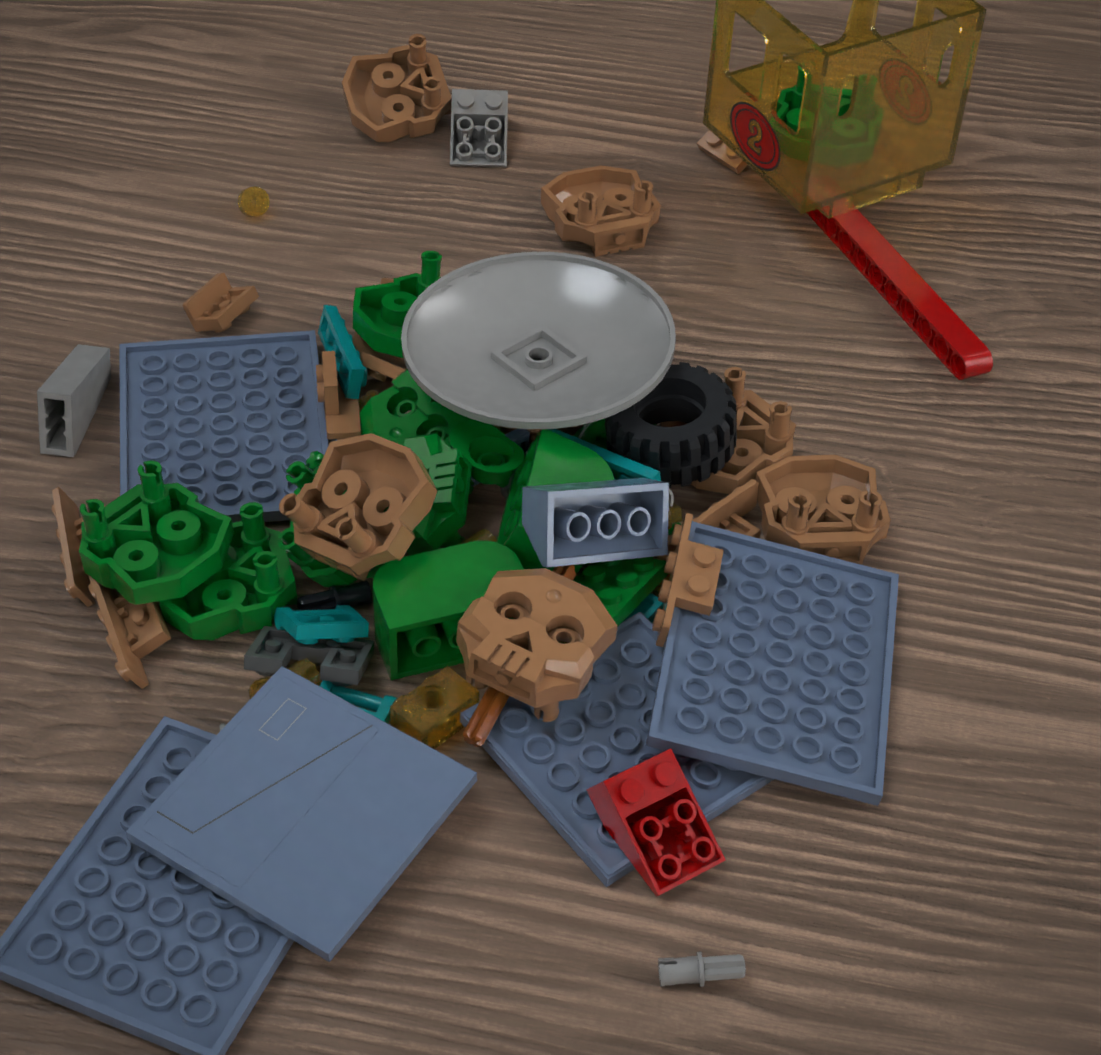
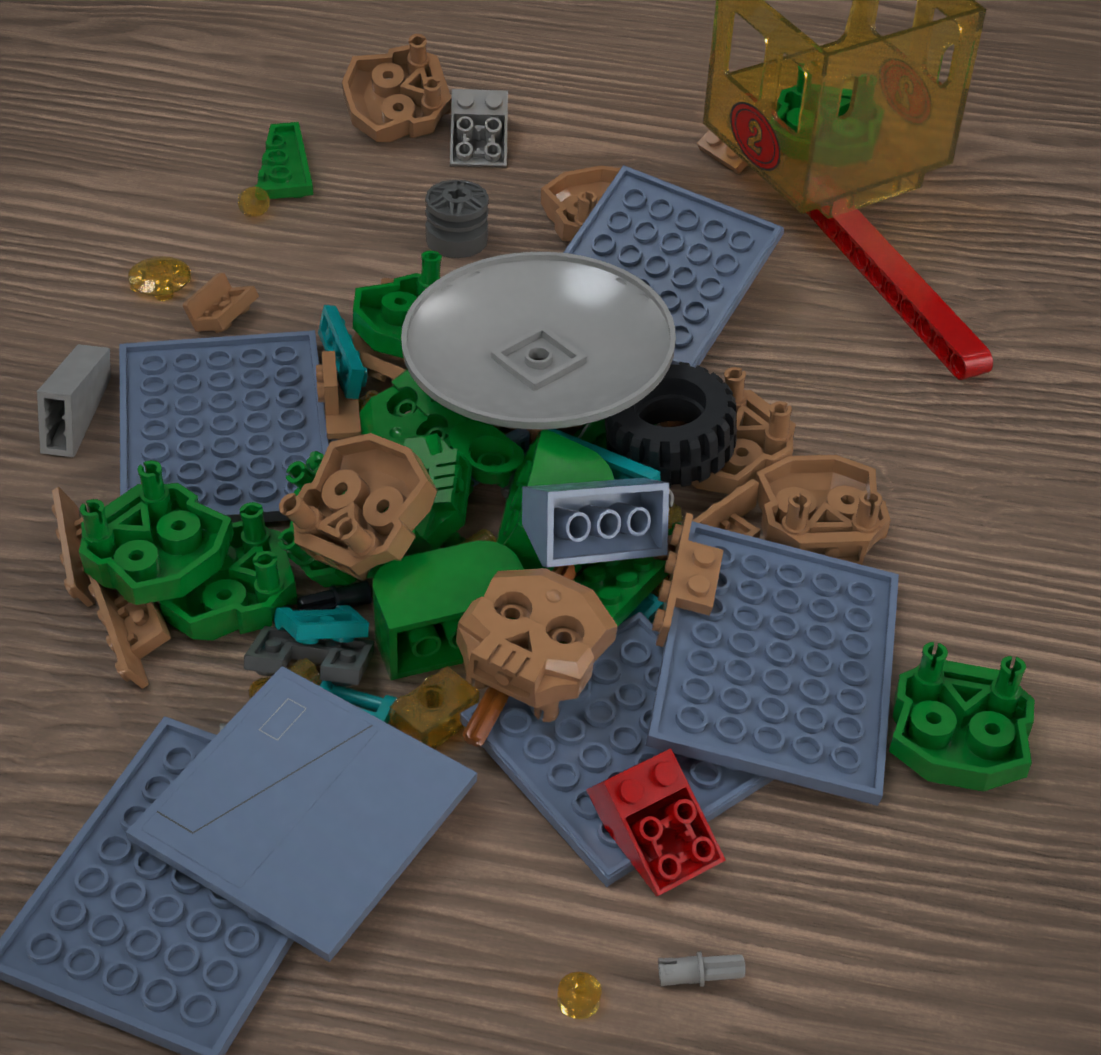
(159, 277): none -> clear yellow dish
(285, 163): none -> green wing
(456, 218): none -> dark grey wheel
(579, 995): none -> clear yellow tile
(683, 247): none -> sand blue tile
(963, 721): none -> green brick

